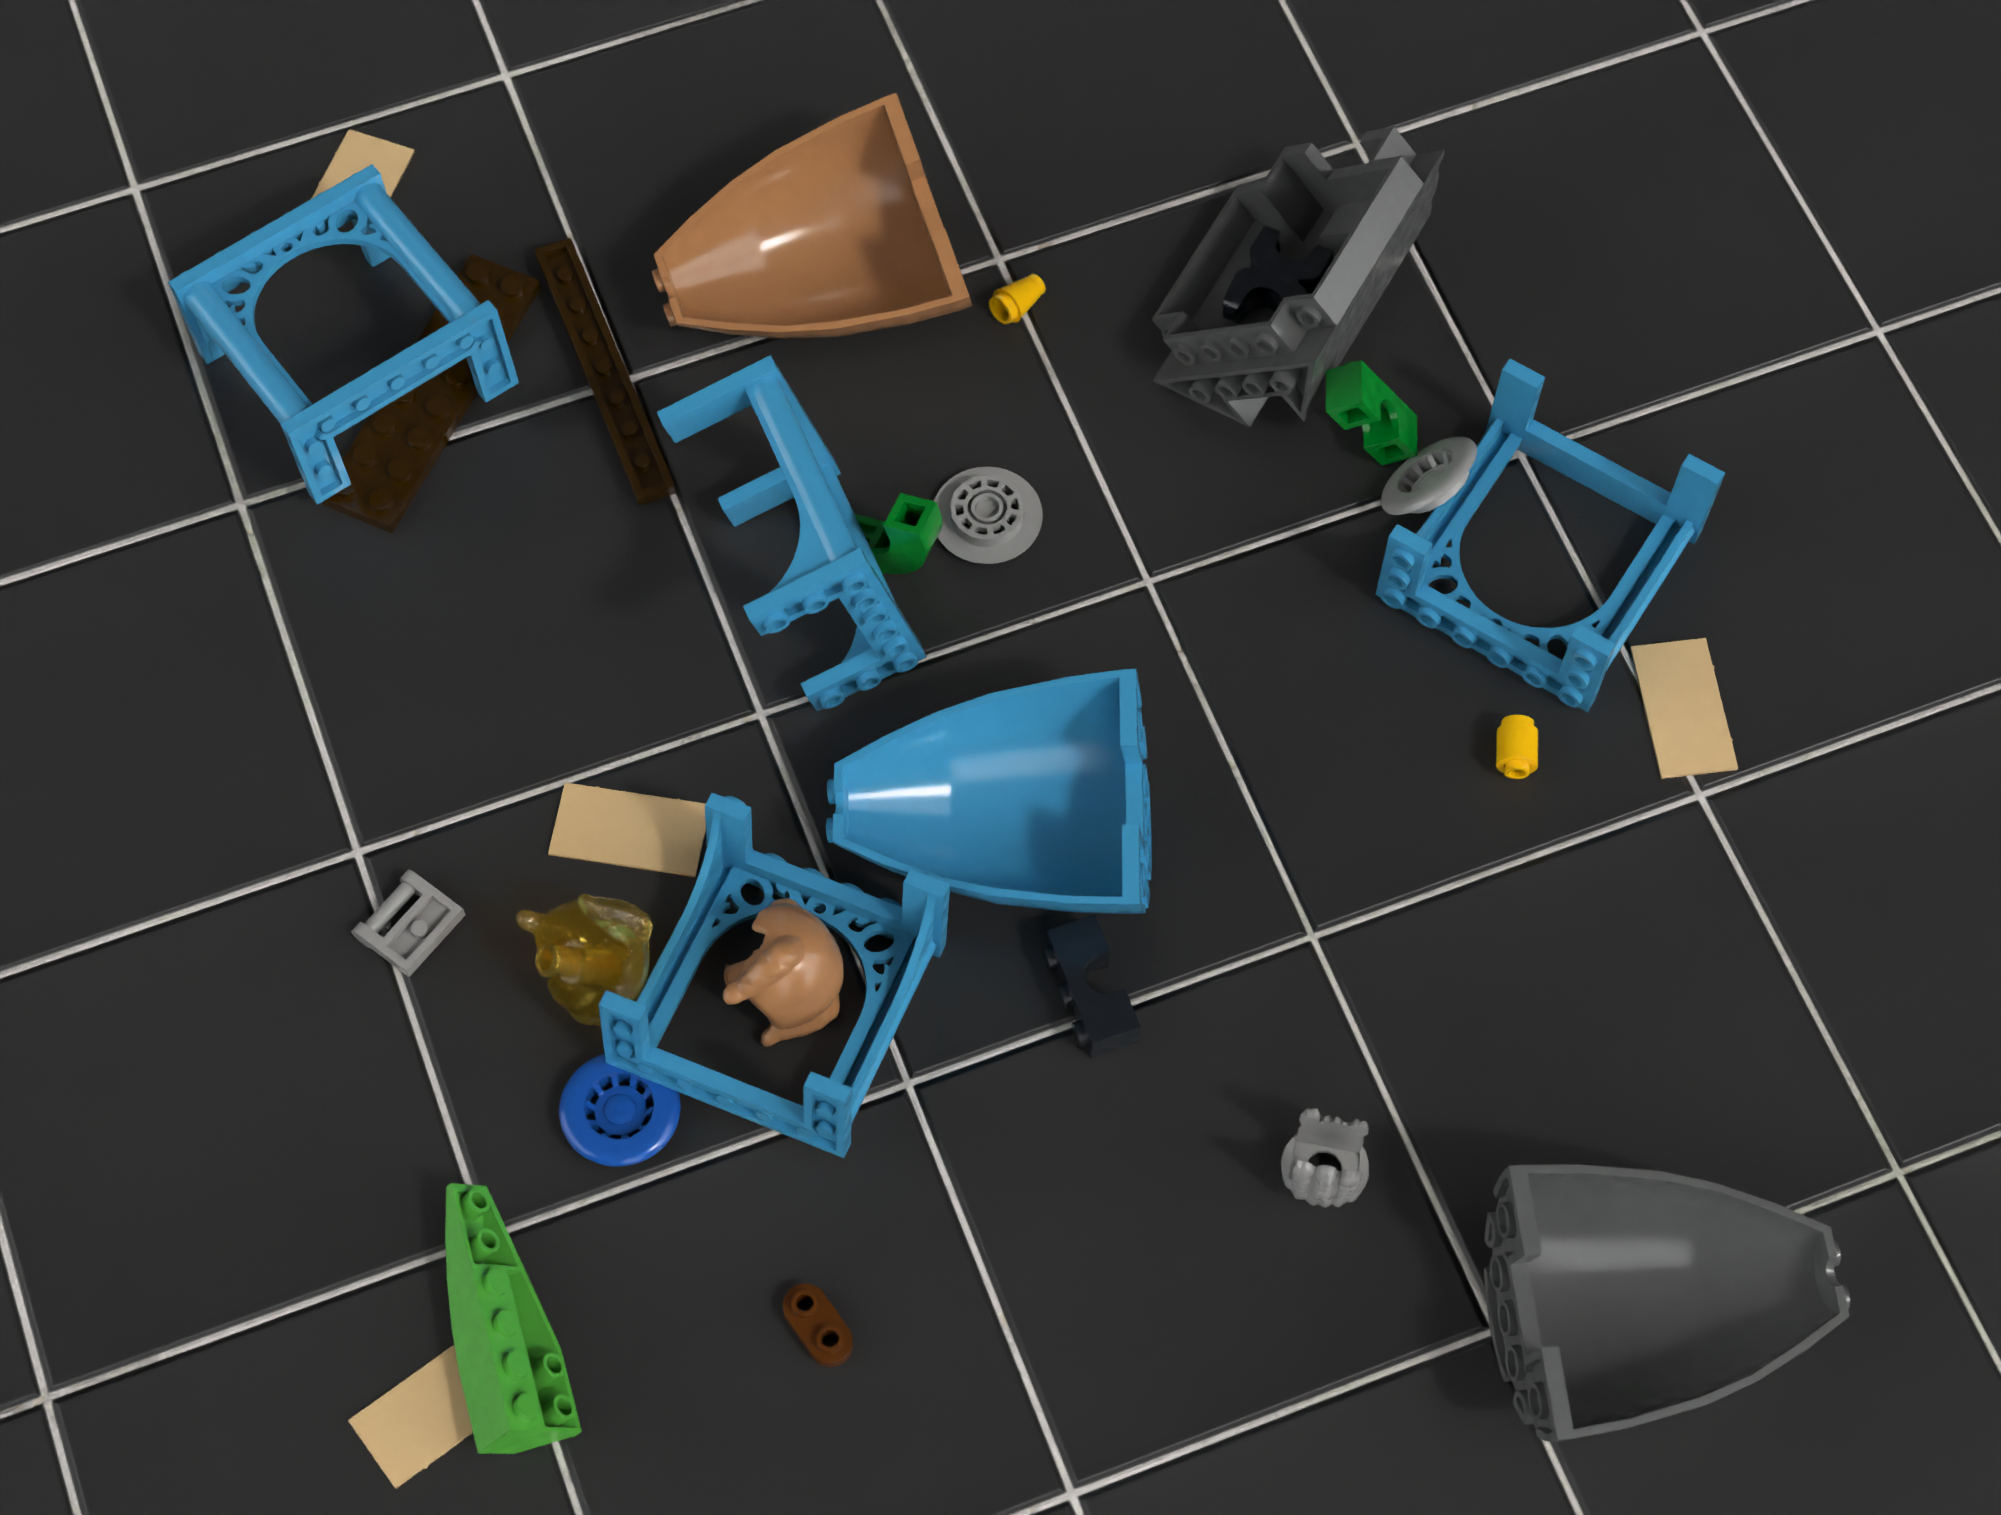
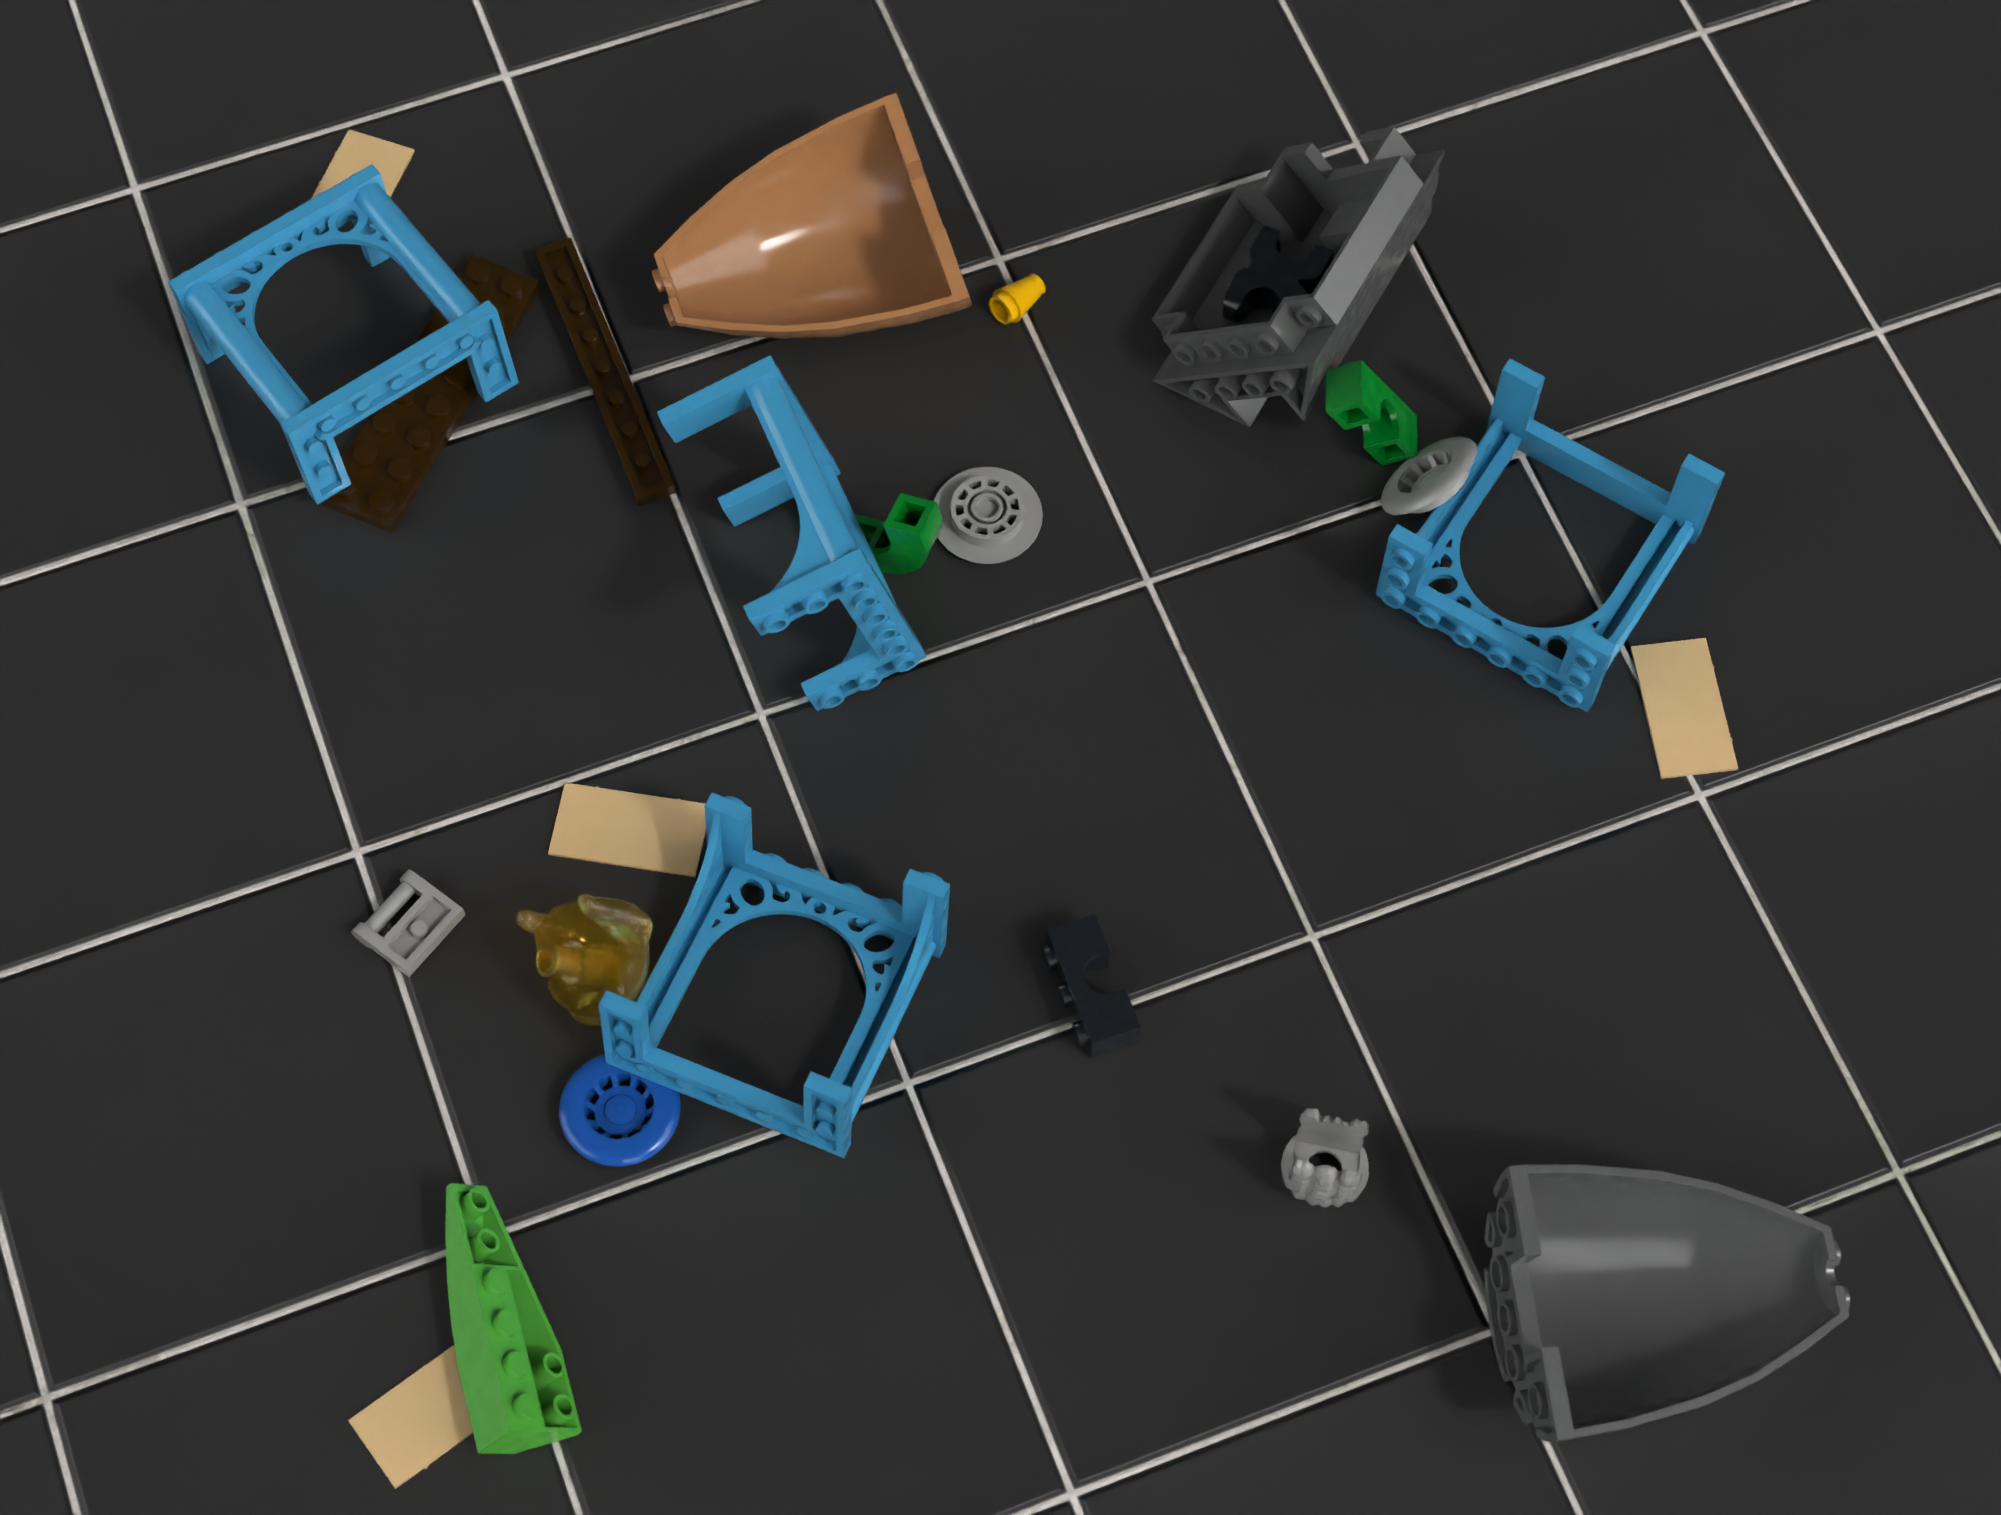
(791, 975): medium nougat piece -> none
(816, 1323): reddish brown plate -> none
(1012, 797): dark azure panel -> none
(1517, 746): yellow brick -> none

